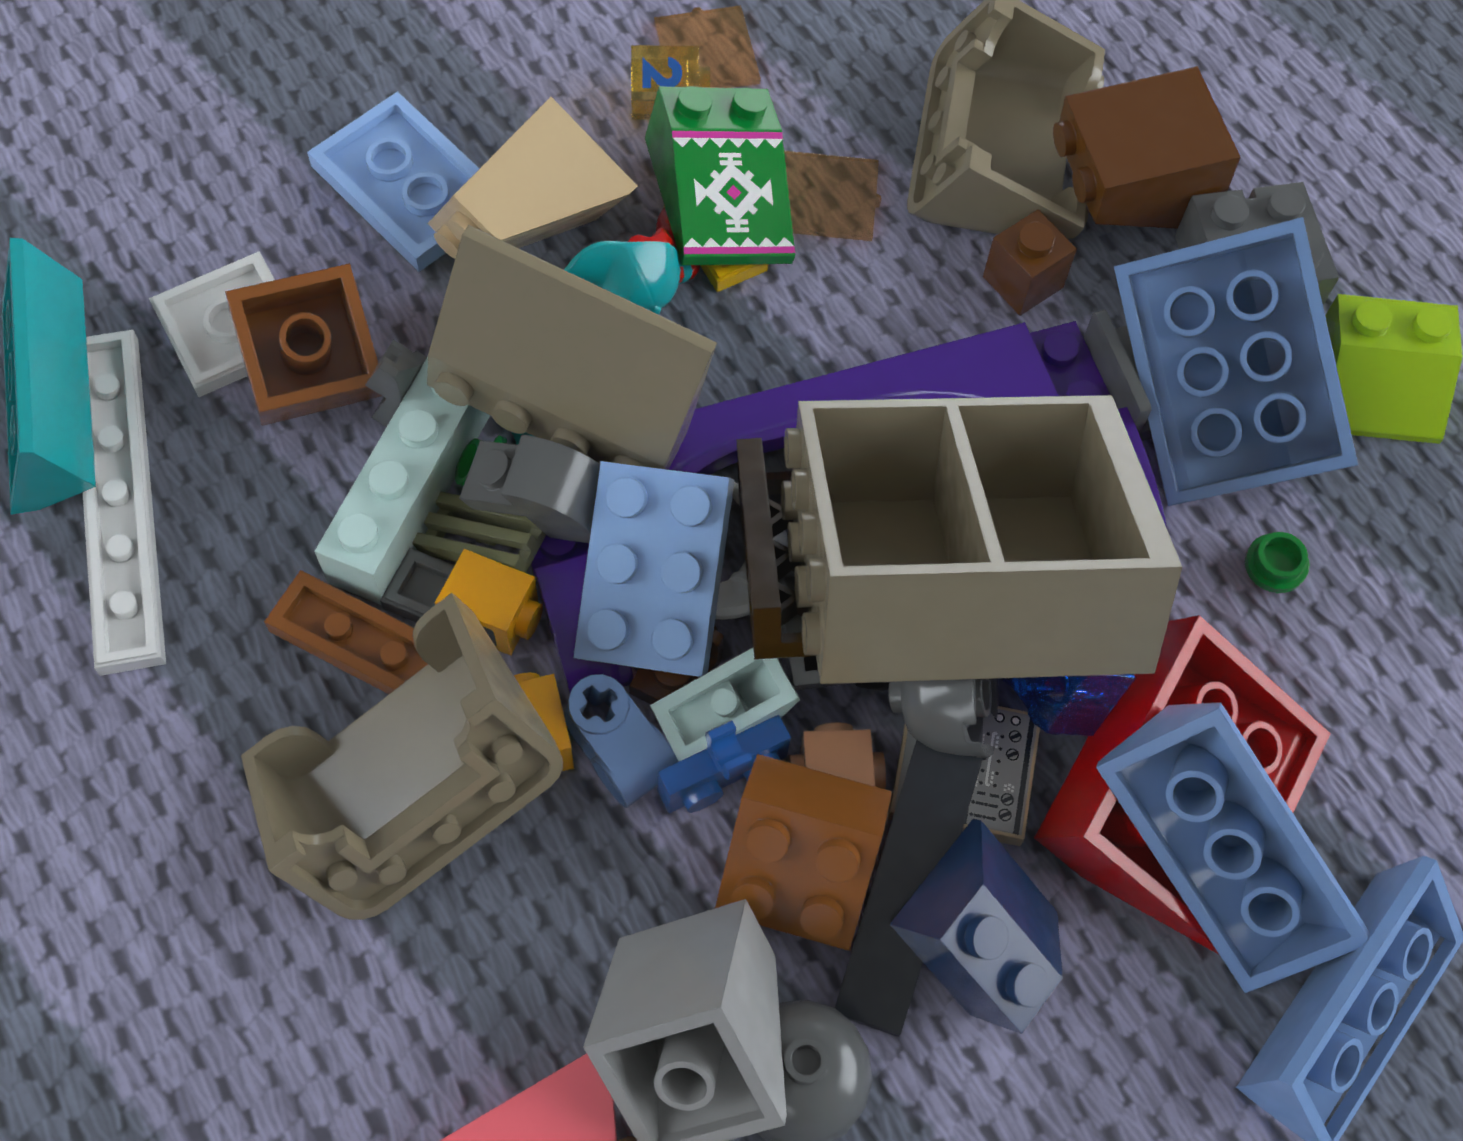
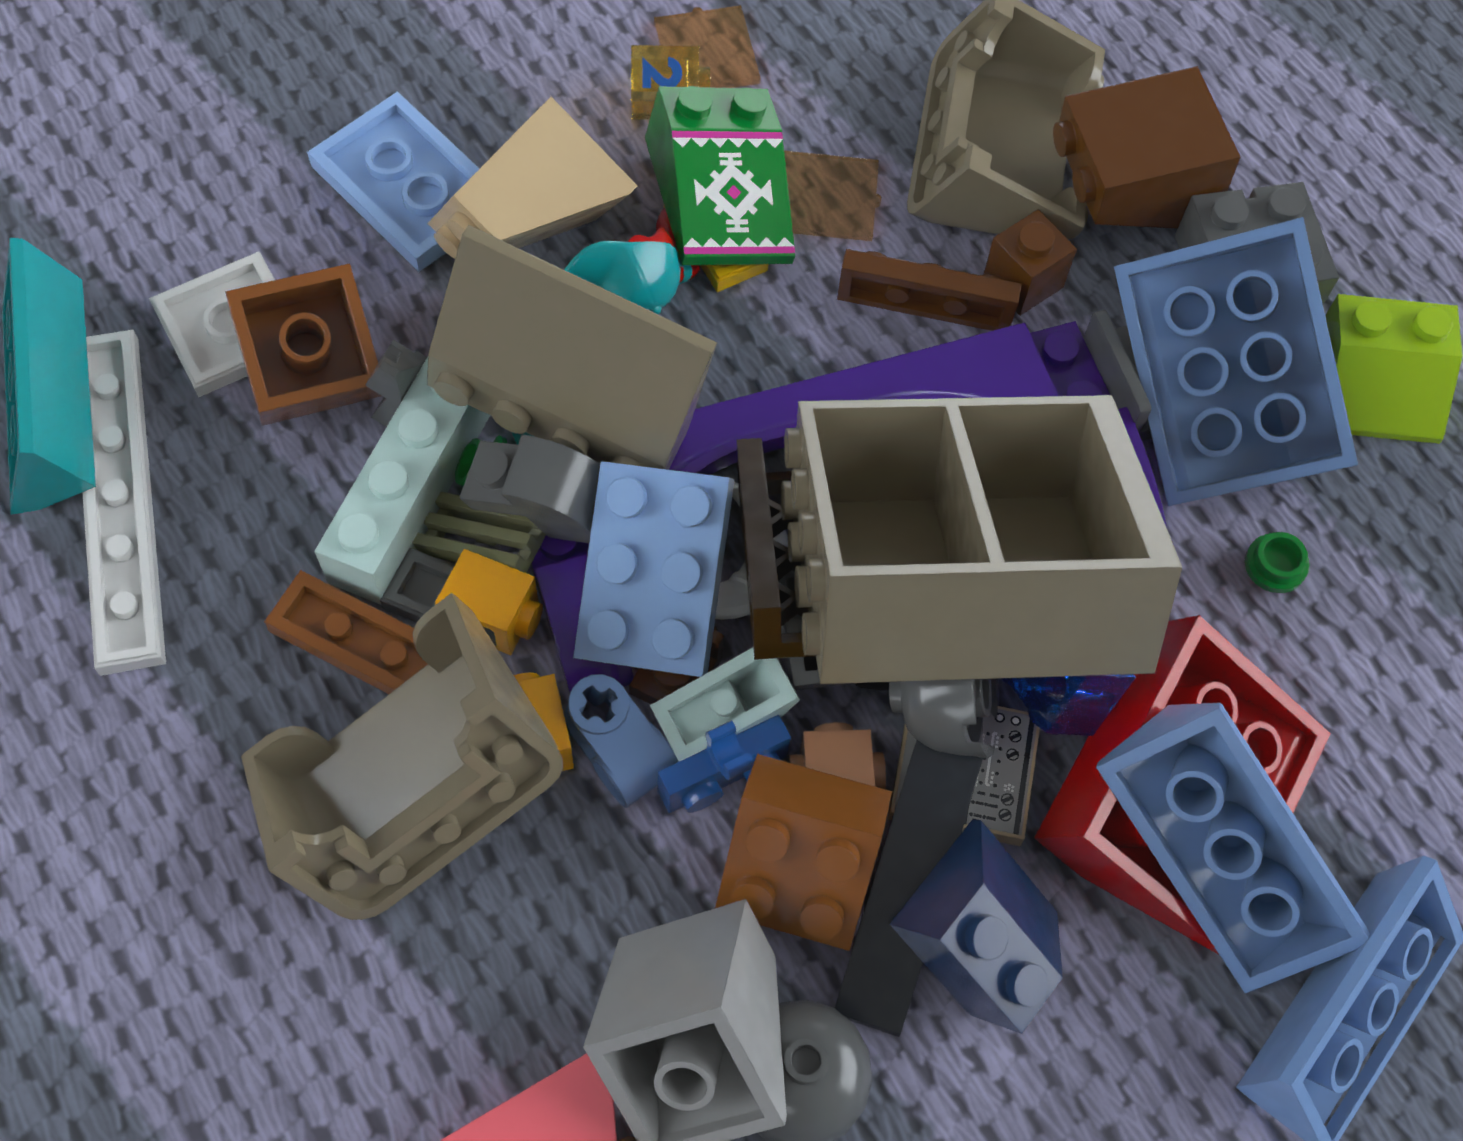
(928, 290): none -> reddish brown plate

